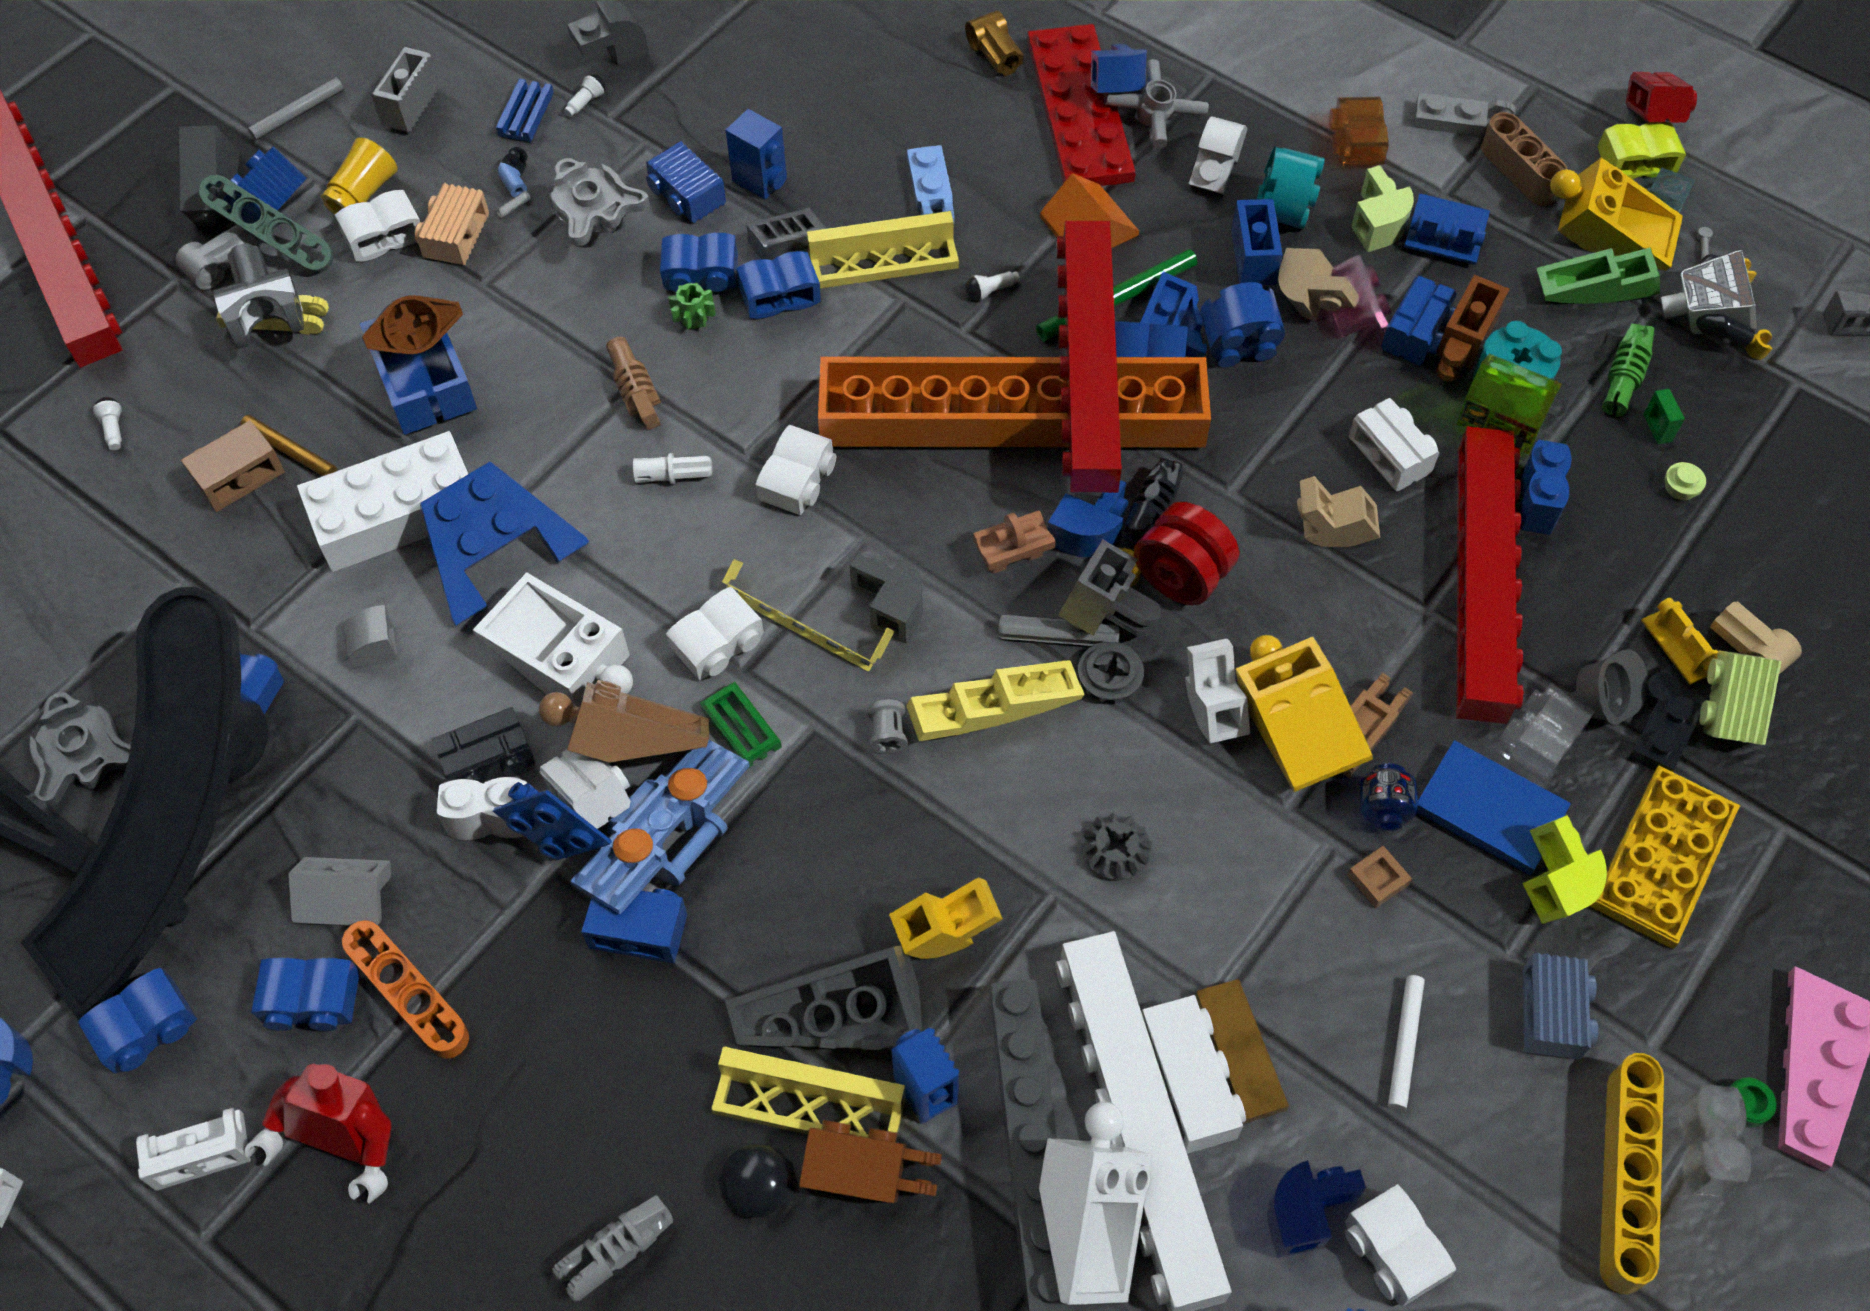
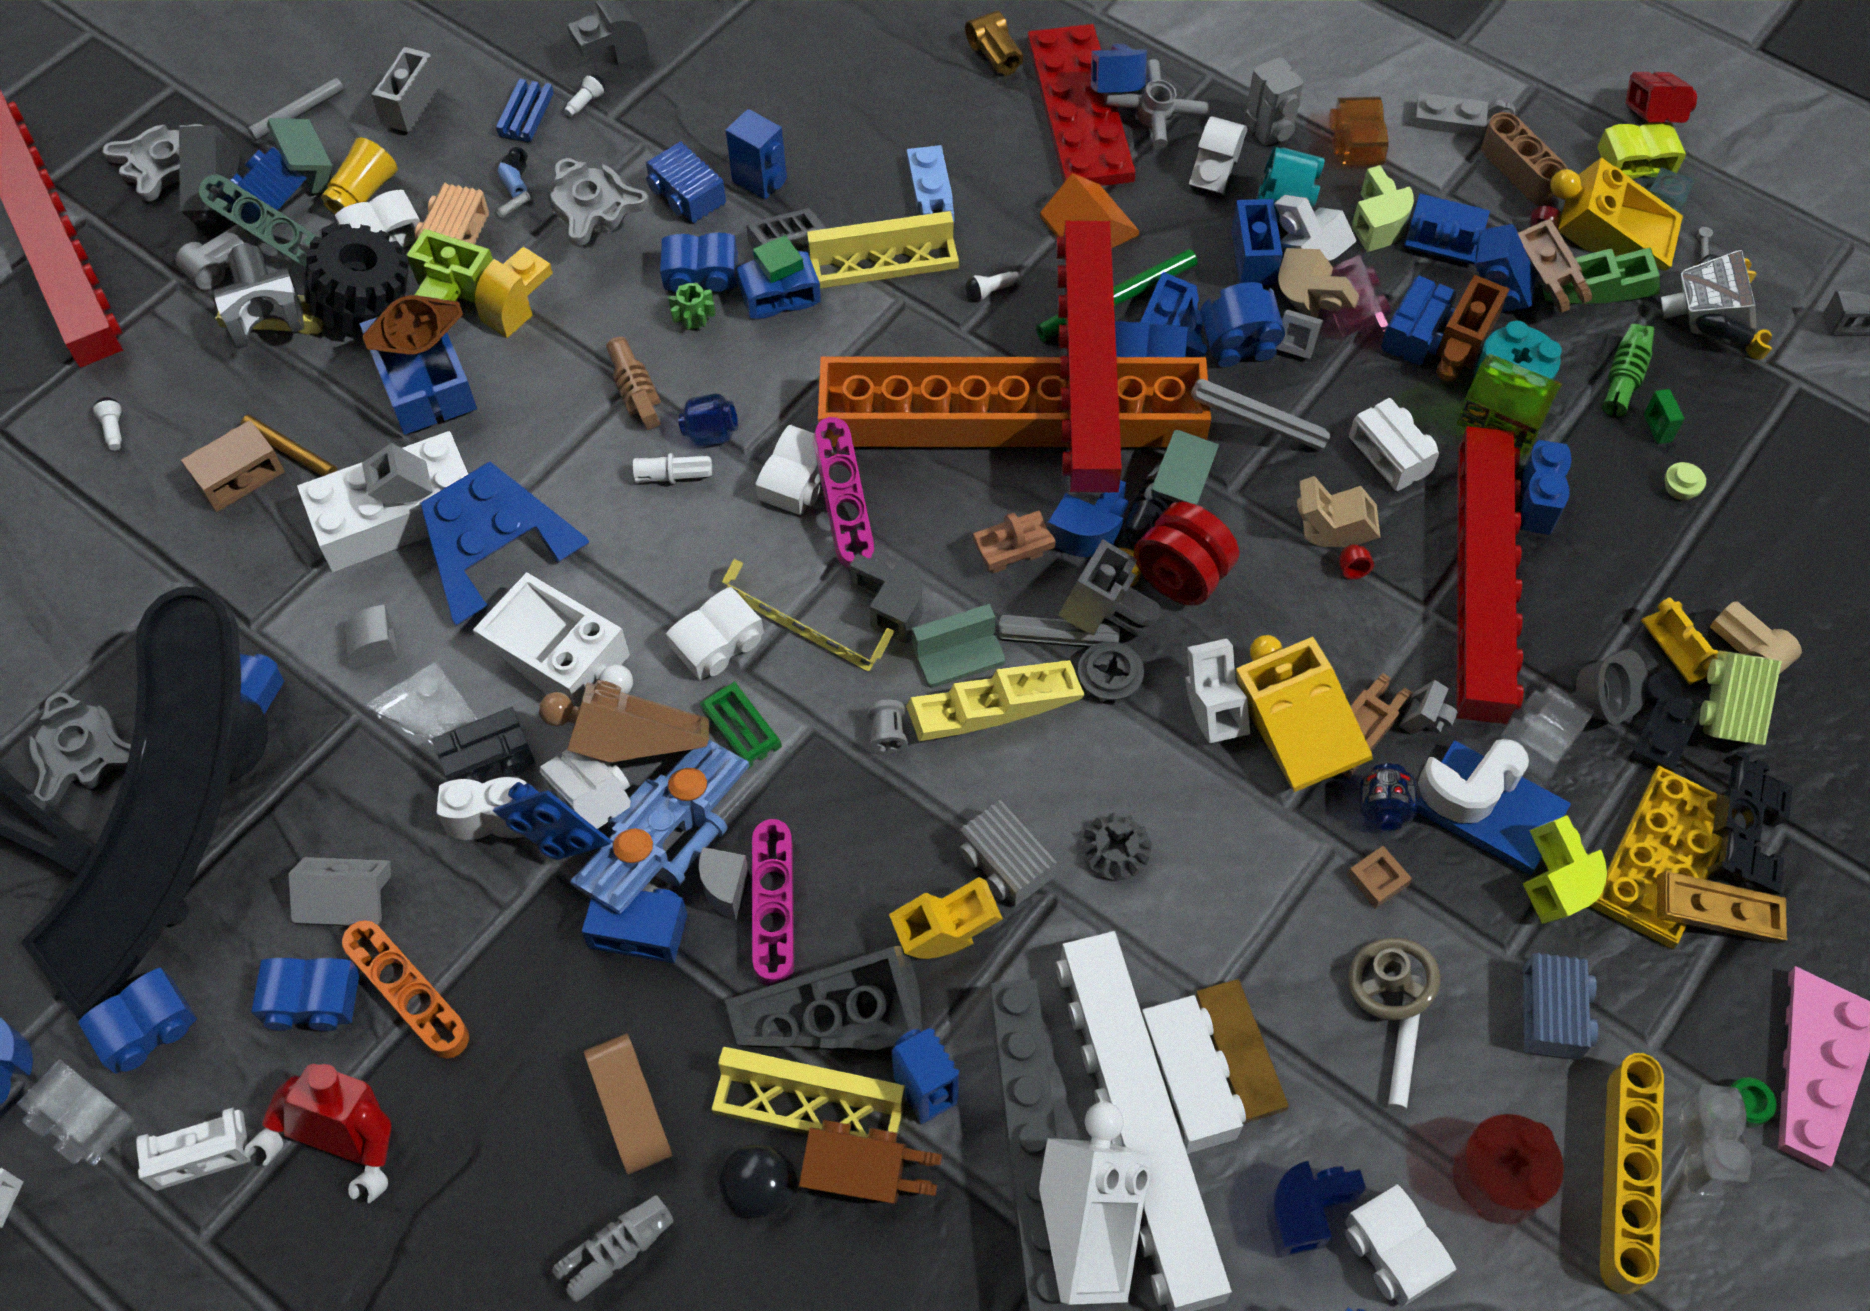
(75, 1114): none -> clear brick
(149, 160): none -> light grey tile
(302, 150): none -> sand green panel
(353, 275): none -> black wheel
(396, 475): none -> light grey brick
(424, 704): none -> clear wing
(447, 266): none -> lime brick
(504, 290): none -> yellow brick
(627, 1104): none -> medium nougat beam
(708, 419): none -> clear blue head
(723, 880): none -> light grey brick
(775, 901): none -> dark pink beam
(778, 259): none -> green tile
(842, 492): none -> dark pink beam
(957, 646): none -> sand green panel
(1006, 854): none -> light grey brick
(1184, 468): none -> sand green panel
(1260, 414): none -> light grey axle
(1273, 101): none -> light grey brick
(1300, 334): none -> light grey tile
(1307, 229): none -> white brick
(1355, 561): none -> red hinge
(1389, 958): none -> dark tan piece
(1428, 710): none -> light grey tile
(1476, 797): none -> white animal
(1505, 262): none -> blue brick
(1527, 1150): none -> clear red brick
(1544, 213): none -> dark red hinge
(1554, 263): none -> medium nougat hinge
(1721, 907): none -> pearl gold tile
(1751, 795): none -> black piece

